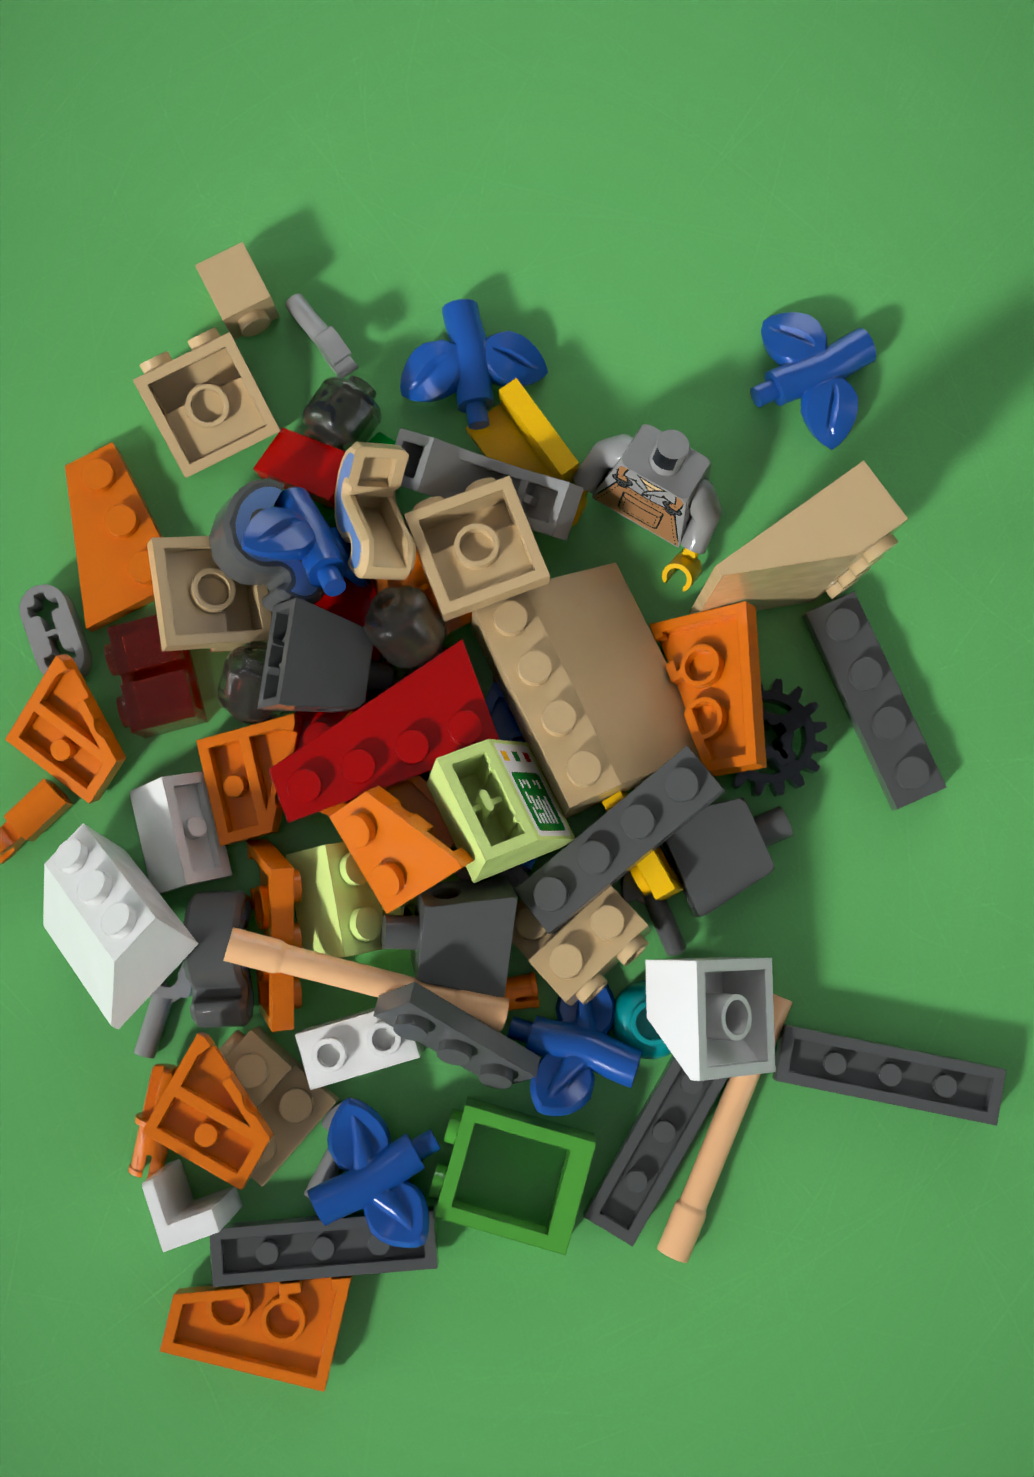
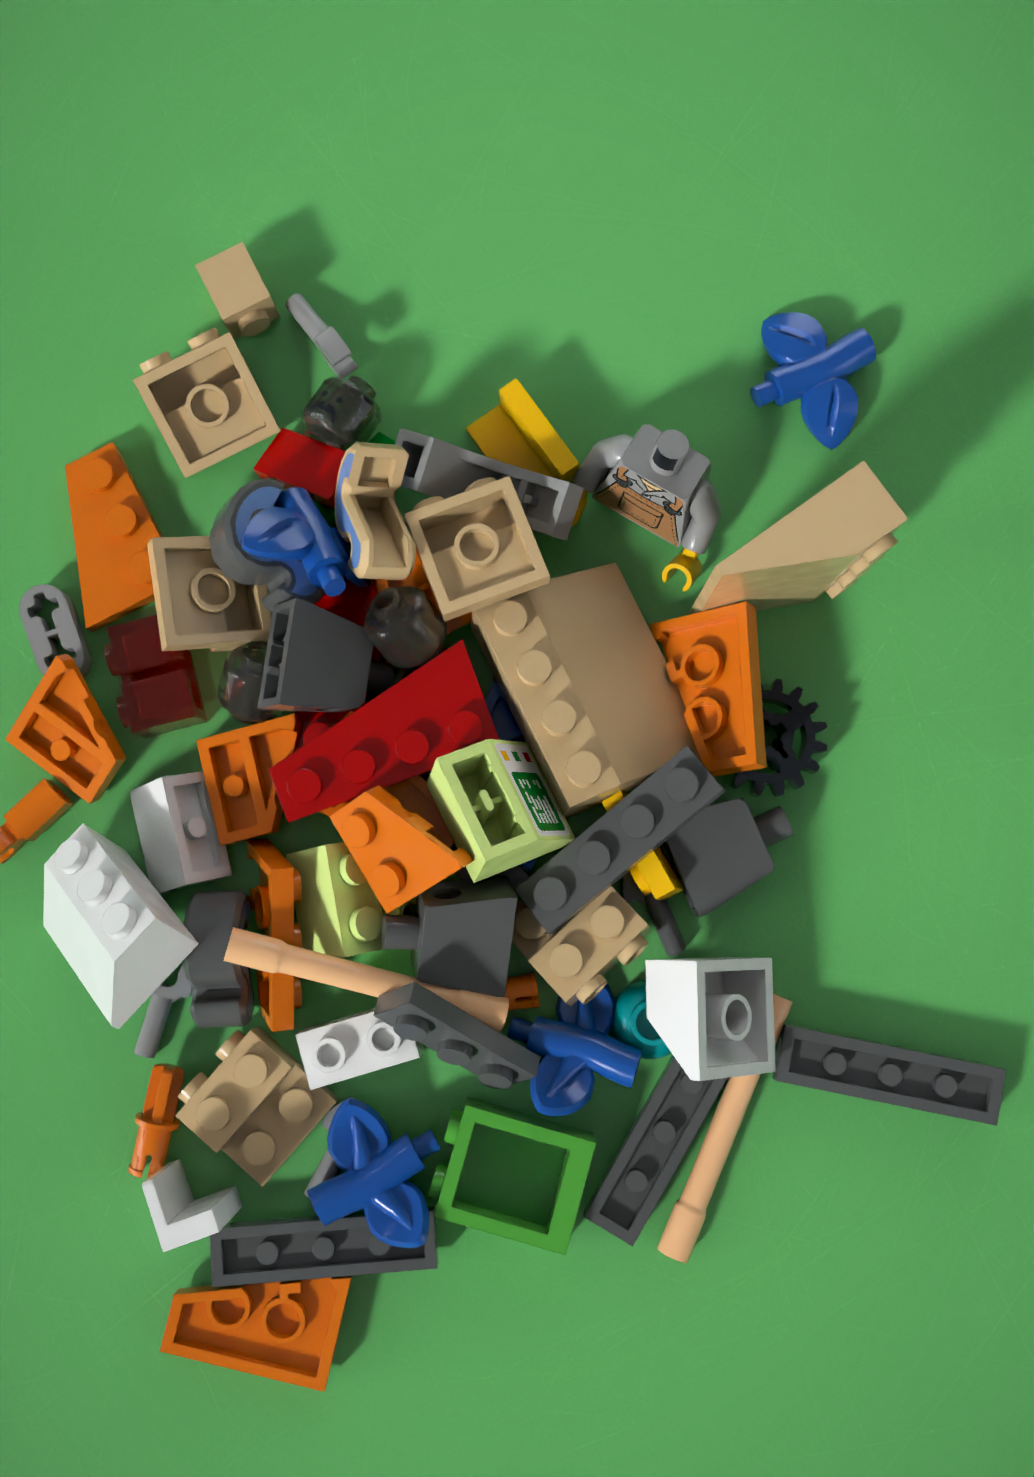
(210, 1116): orange wing -> none
(469, 364): blue plant -> none
(873, 701): dark grey plate -> none

